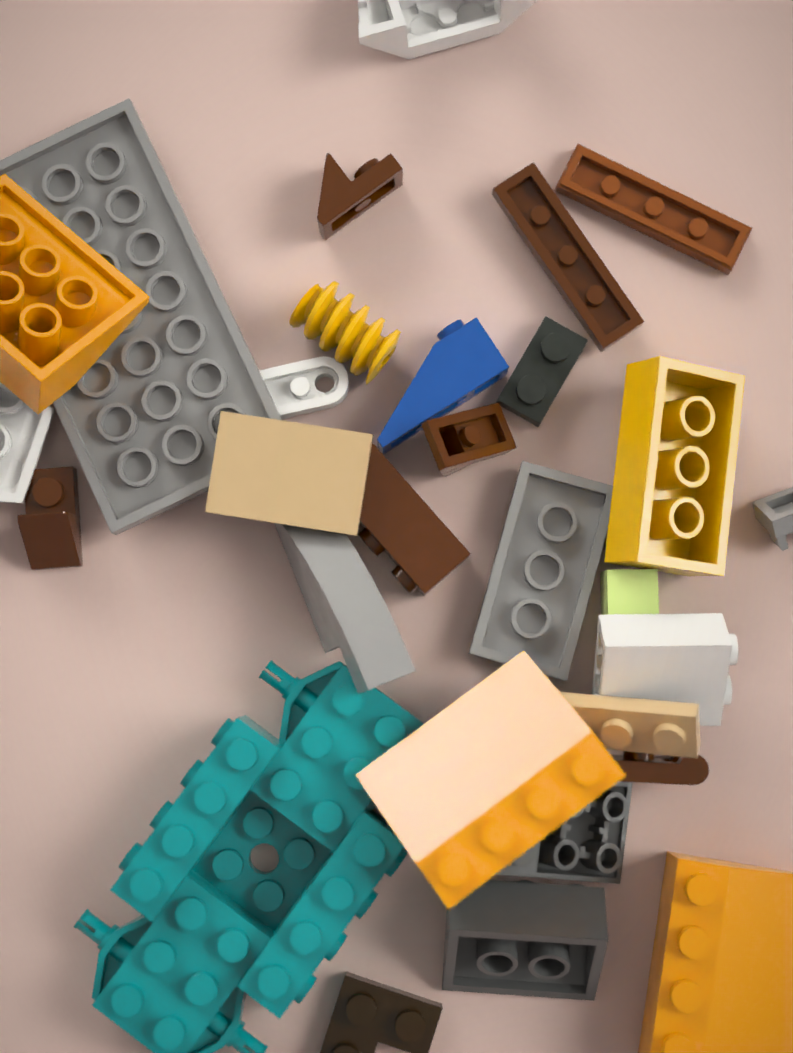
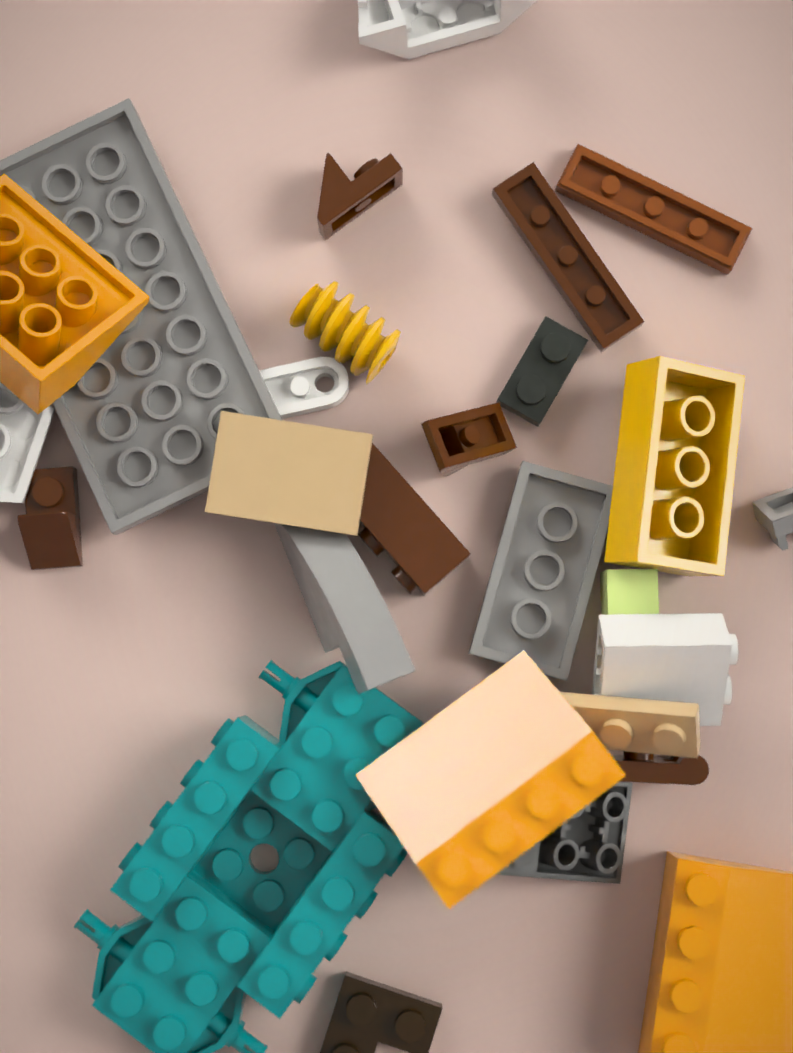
(451, 374): blue slope -> none
(526, 940): dark grey slope -> none

